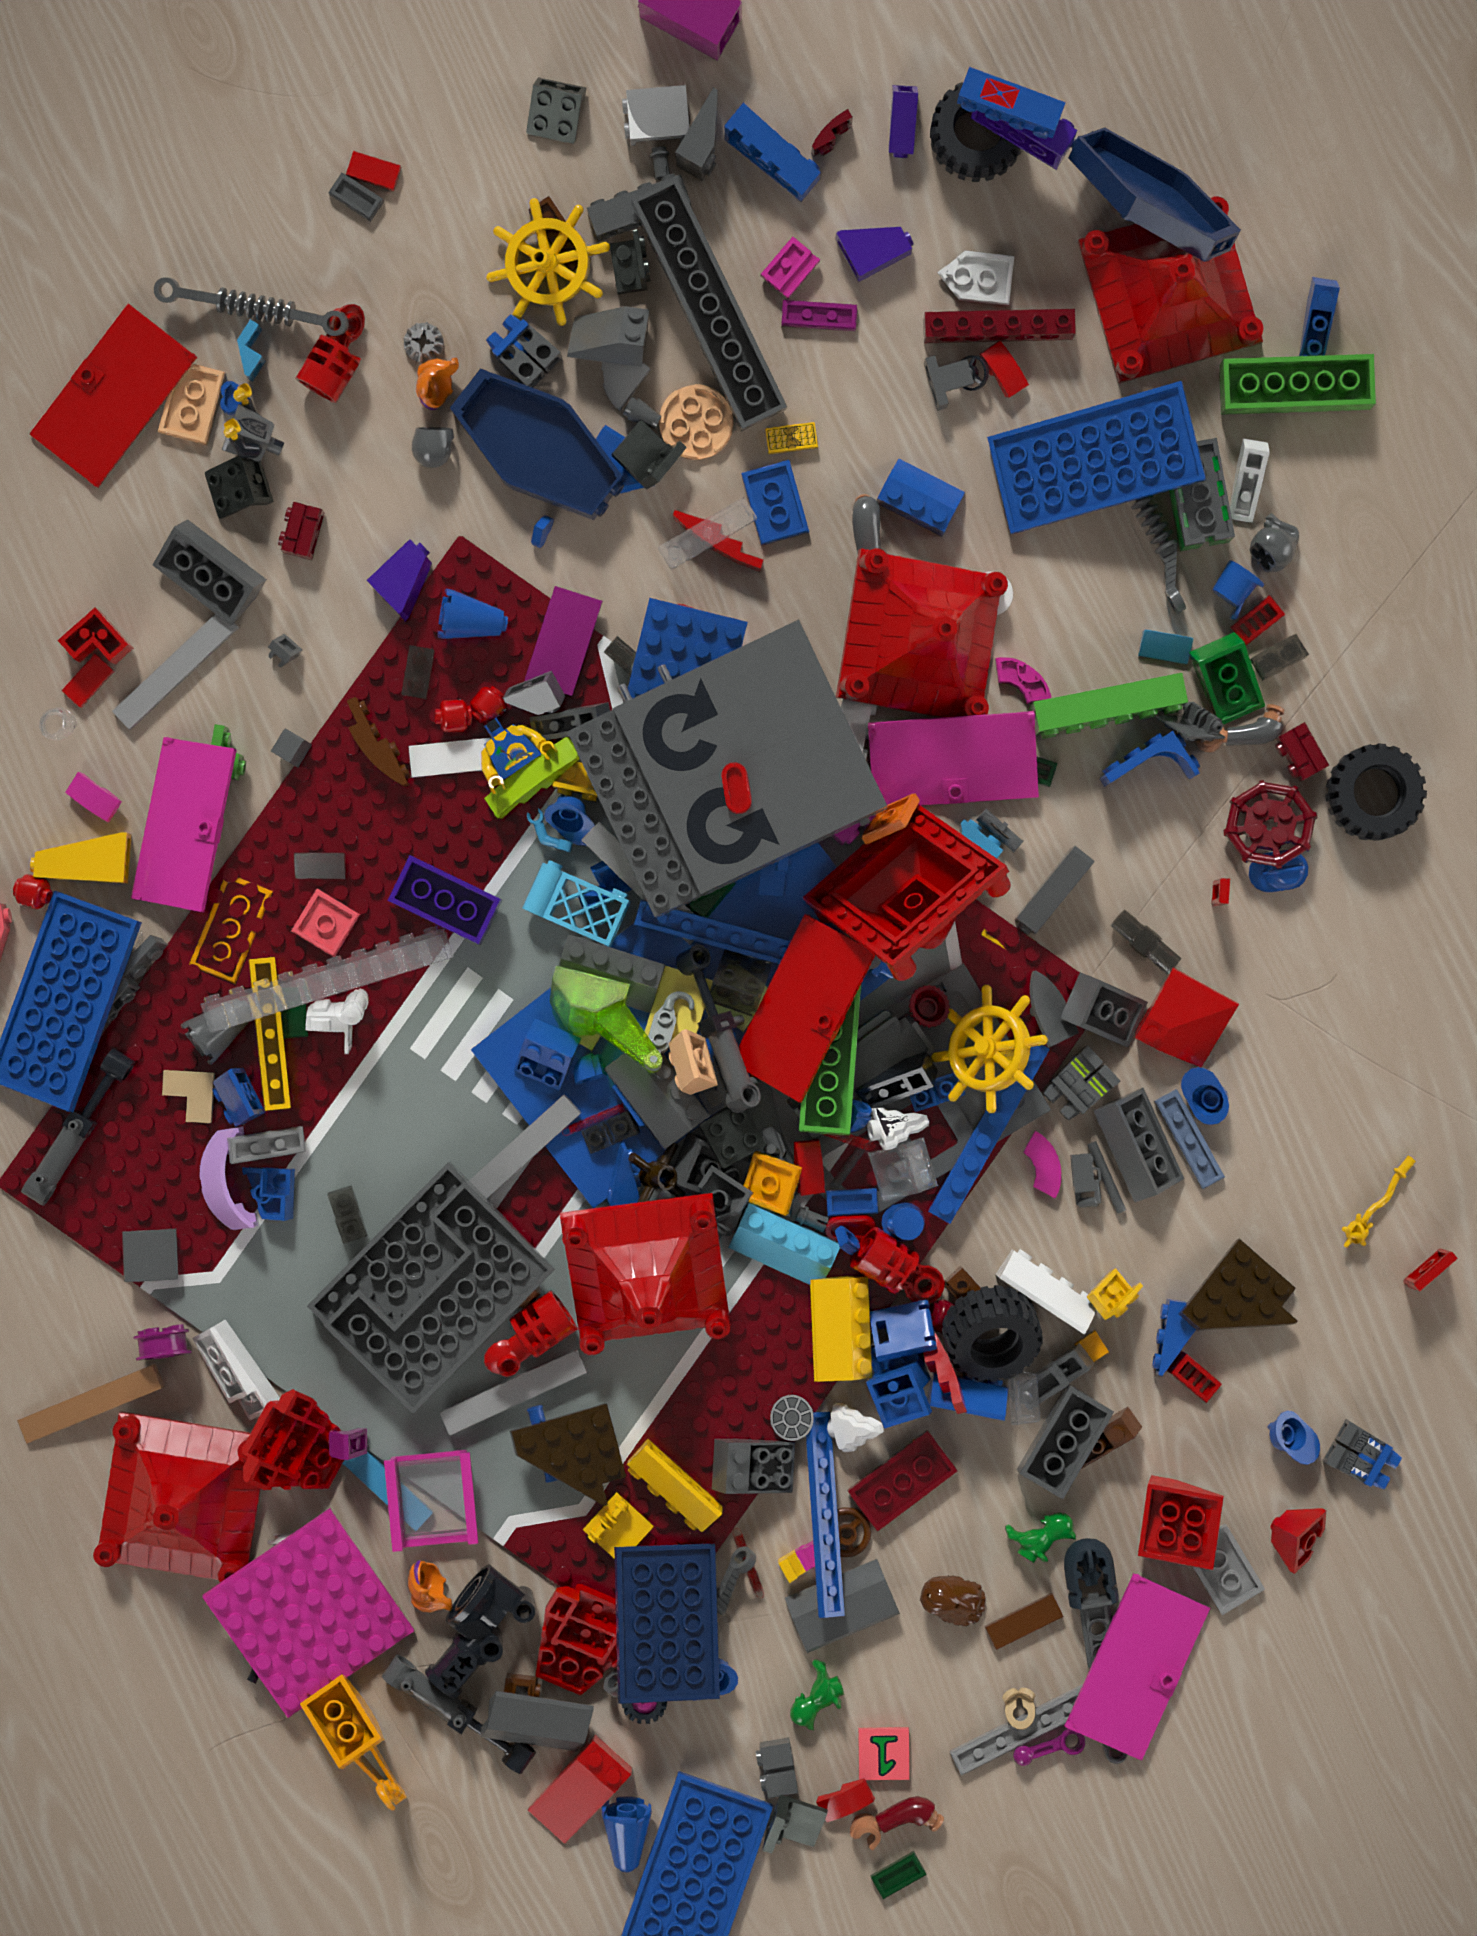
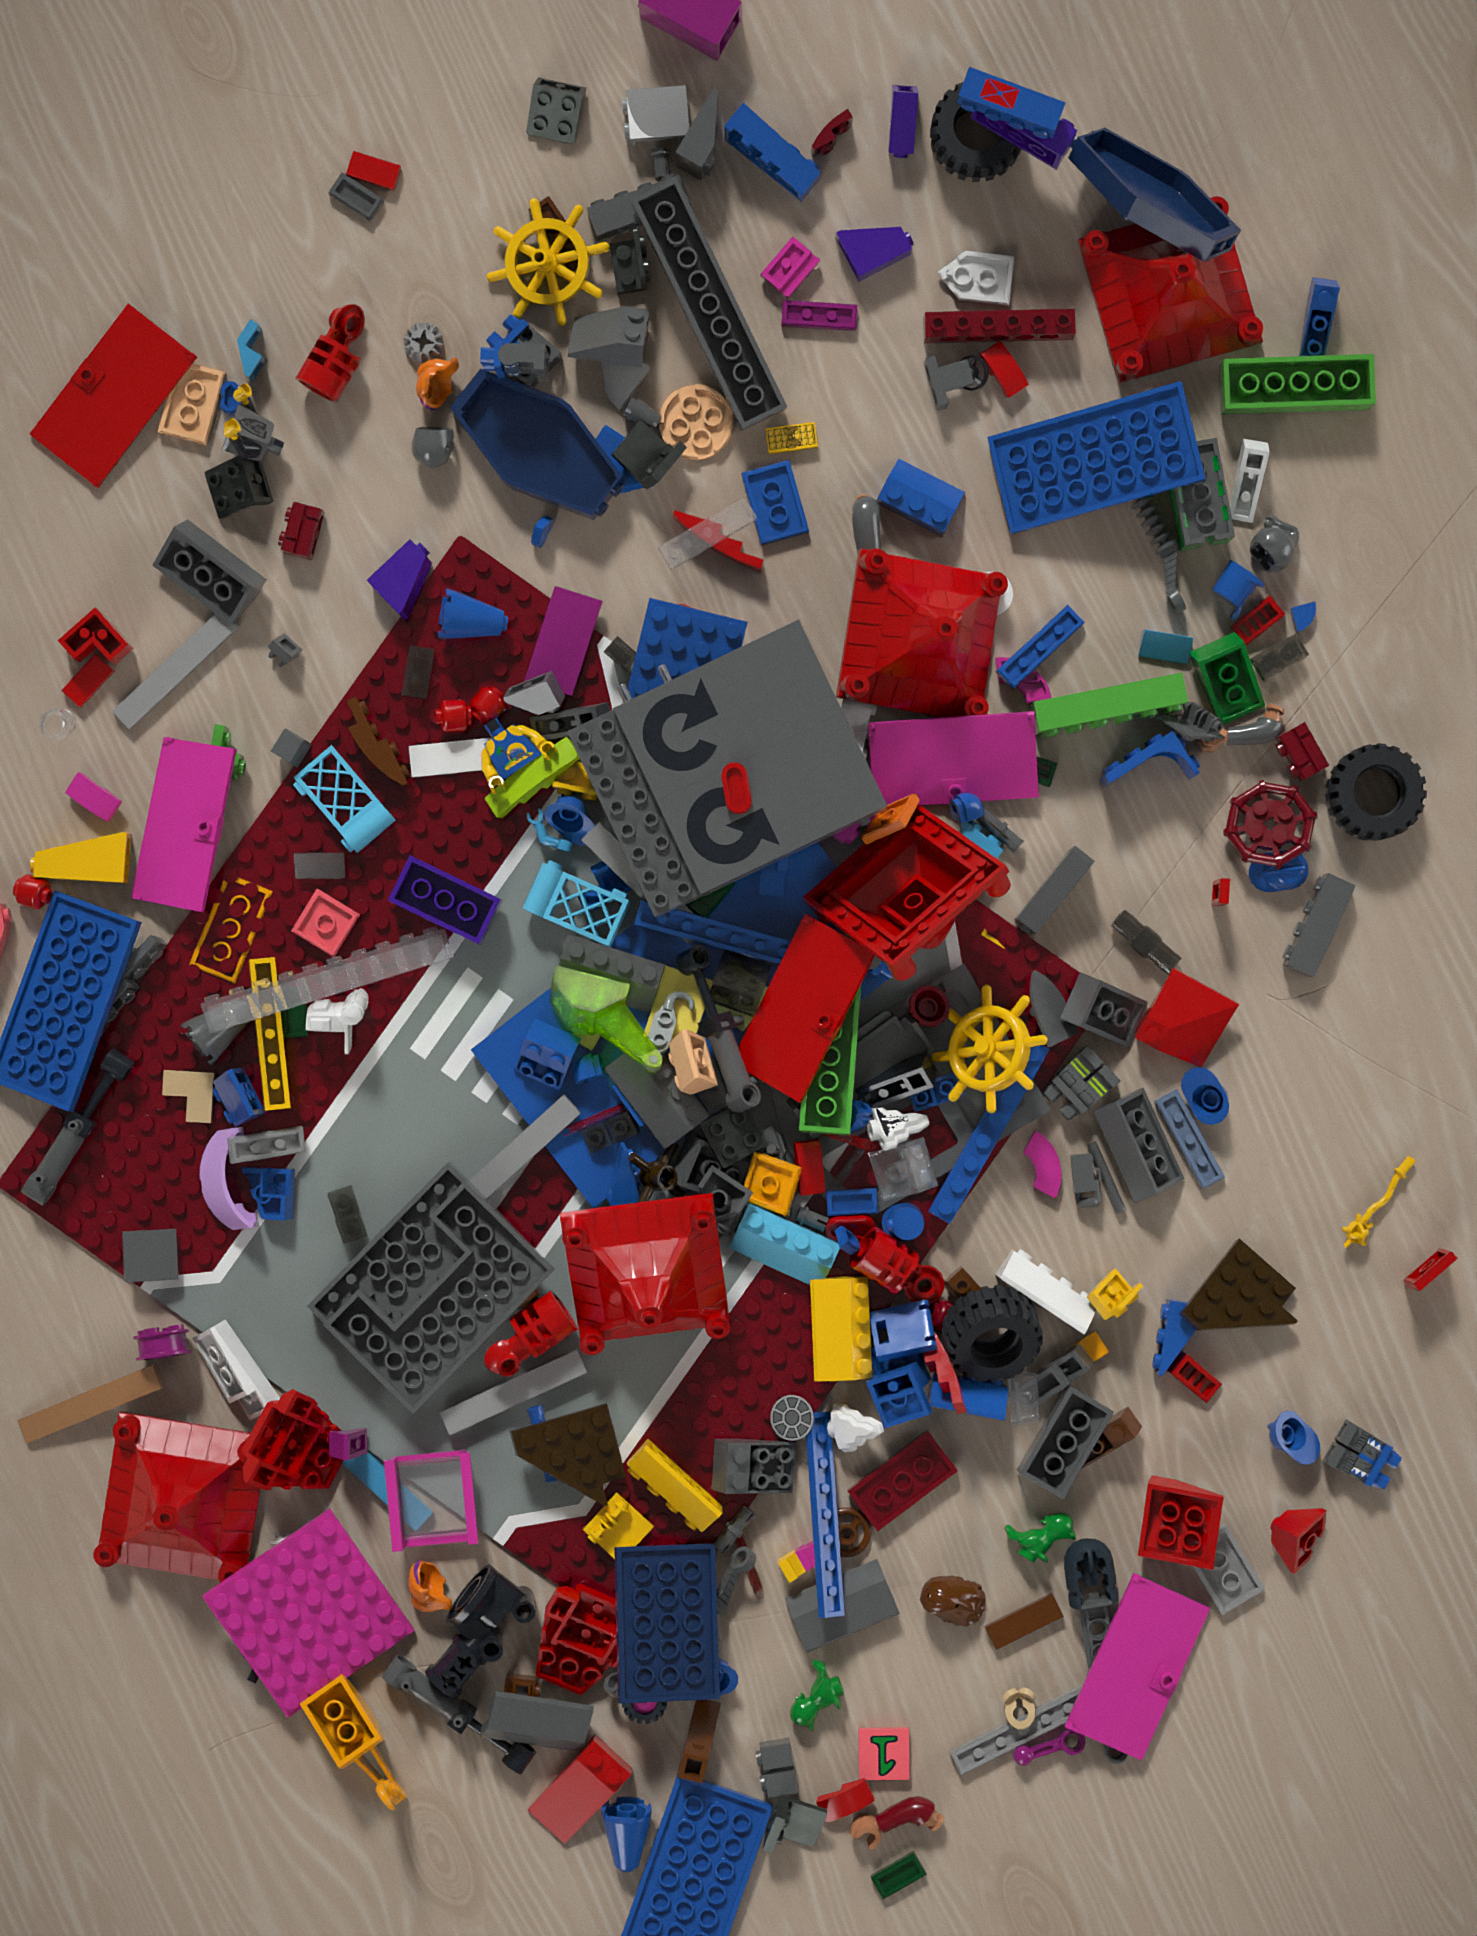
(241, 304): dark grey piece -> none
(361, 827): none -> medium azure piece
(516, 360): none -> dark grey hips
(699, 1740): none -> reddish brown slope
(734, 1529): none -> dark grey pin
(966, 807): none -> blue piece
(1040, 647): none -> blue tile
(1303, 615): none -> blue tile
(1318, 925): none -> dark grey brick

